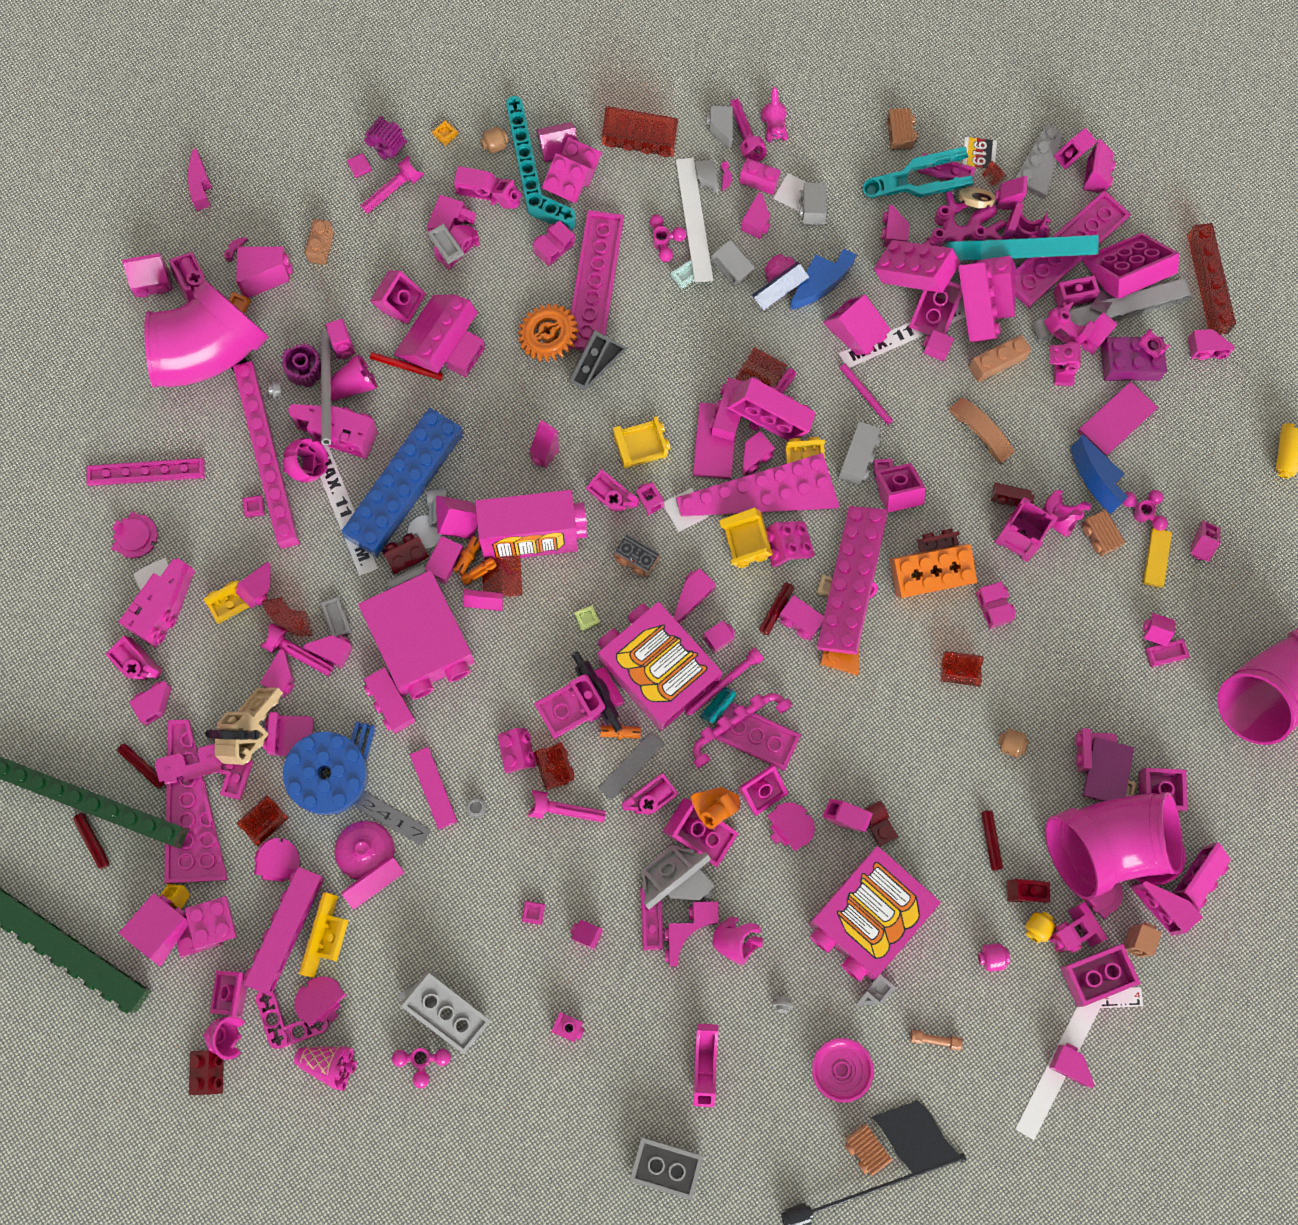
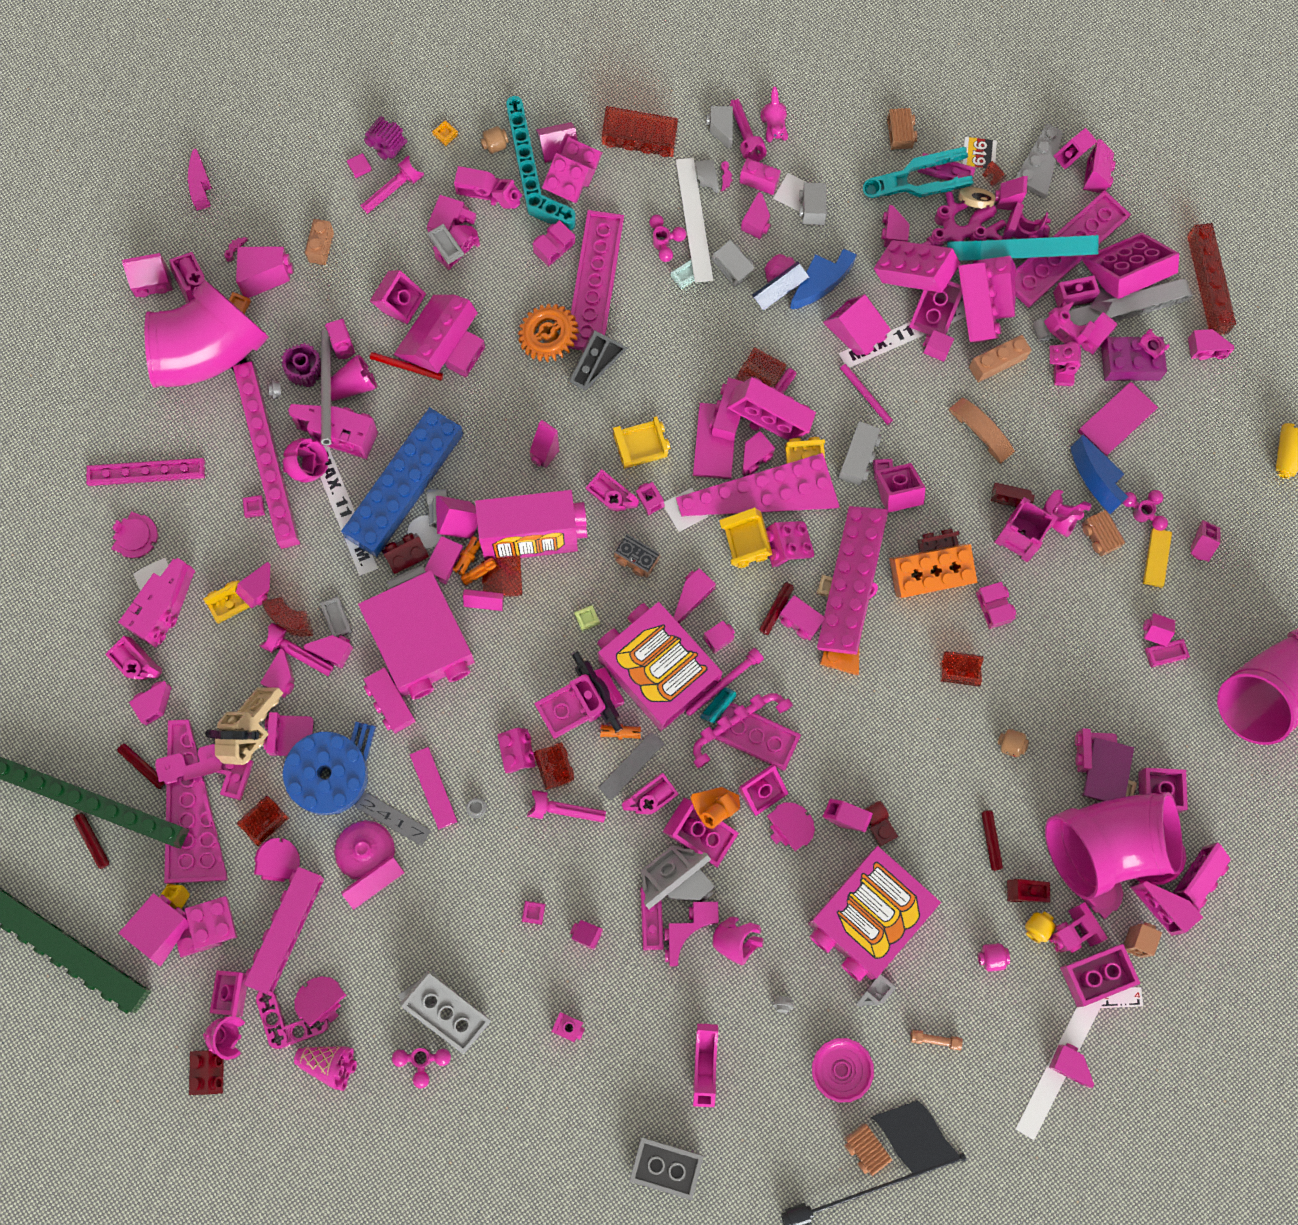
(325, 936): yellow bracket -> none

